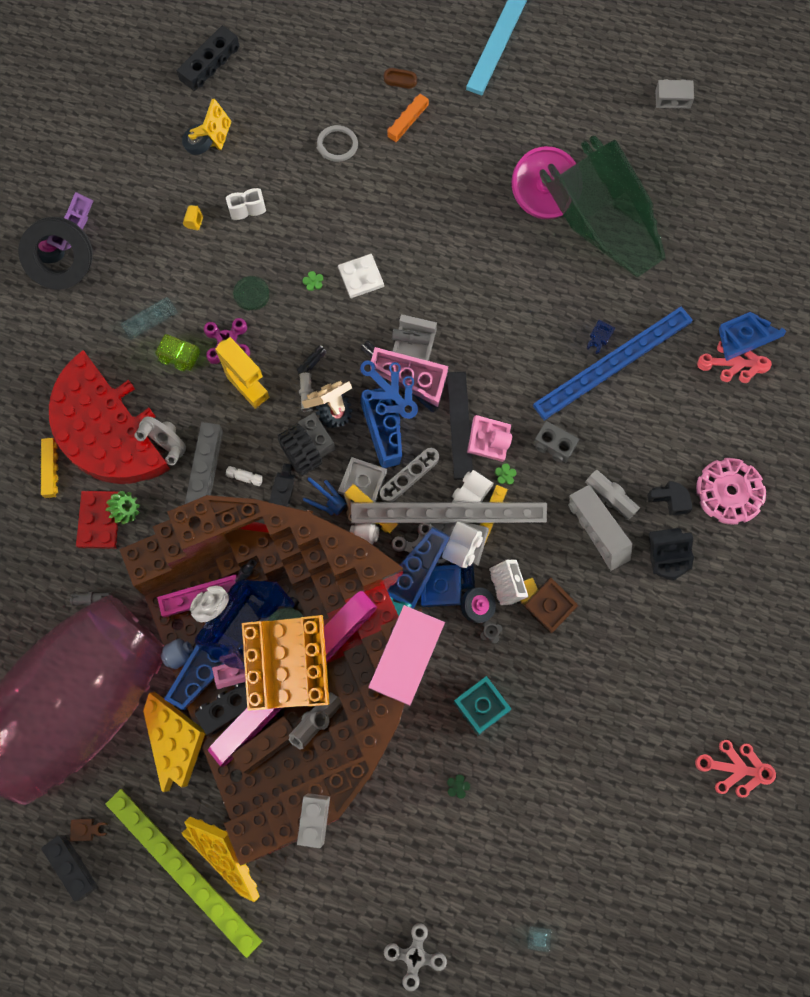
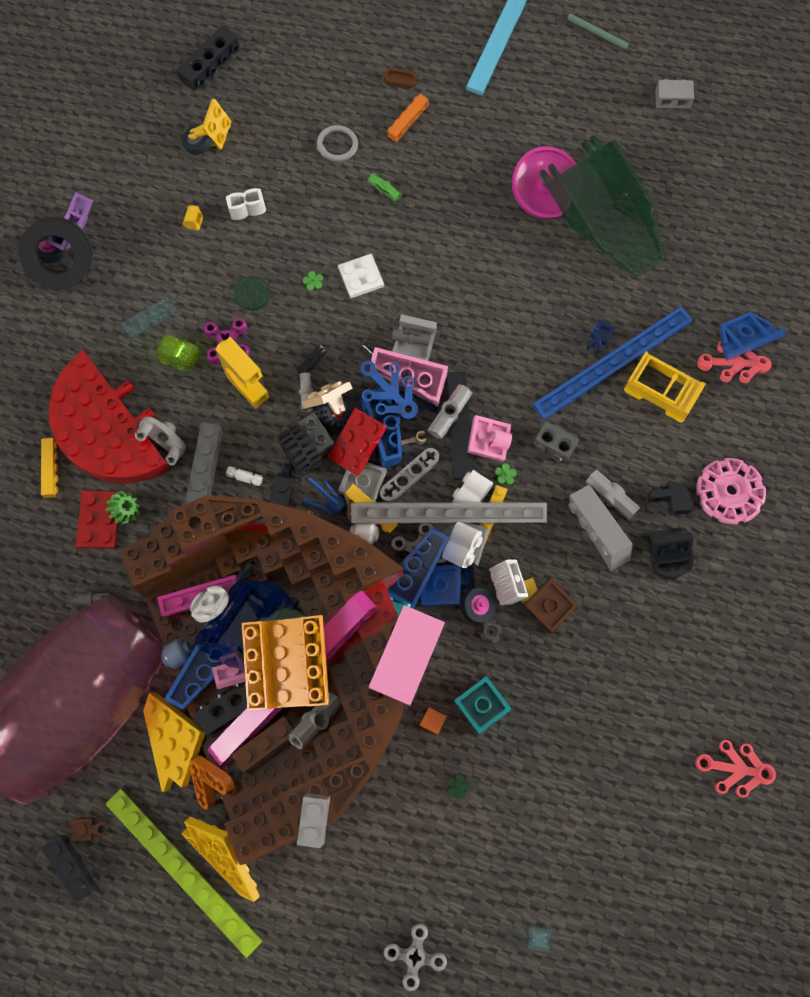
(205, 778): none -> orange beam
(357, 442): none -> red plate
(384, 187): none -> bright green pin
(414, 439): none -> tan hand
(433, 721): none -> orange tile
(455, 402): none -> light grey piece
(603, 34): none -> sand green bar
(685, 400): none -> yellow piece

